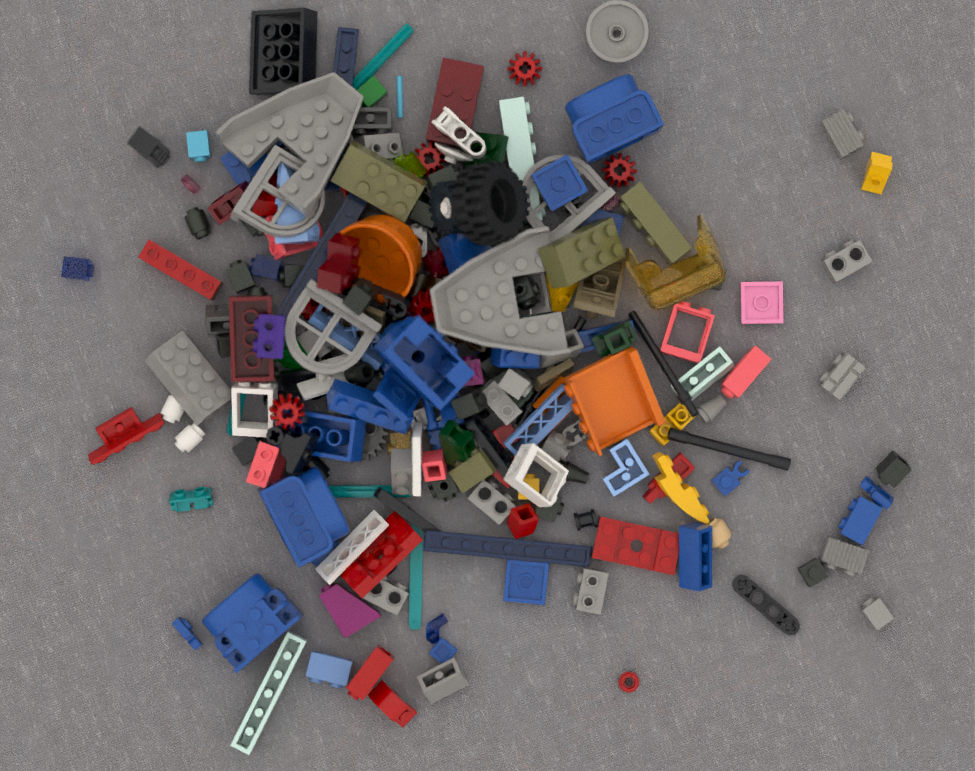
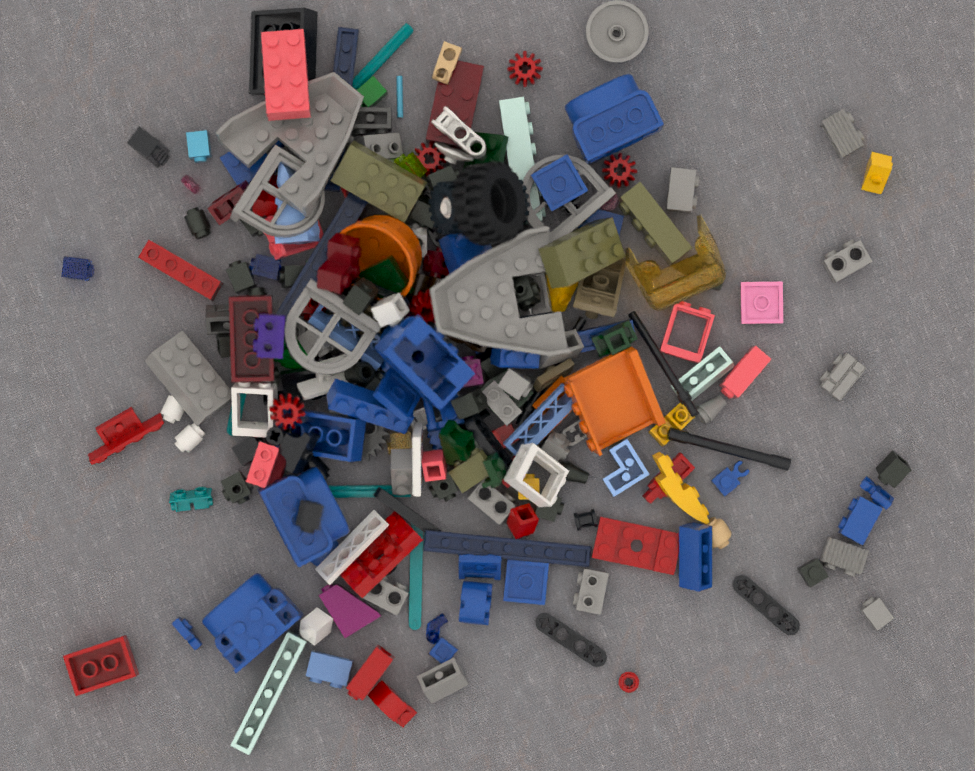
(101, 665): none -> red brick
(229, 488): none -> pearl dark grey brick
(285, 75): none -> coral brick
(309, 516): none -> black brick
(315, 626): none -> white brick
(386, 275): none -> dark green plate
(390, 310): none -> white brick
(446, 62): none -> tan leg
(475, 603): none -> blue brick
(480, 566): none -> blue plate
(495, 469): none -> dark green bracket
(572, 637): none -> black beam
(681, 190): none -> light grey brick

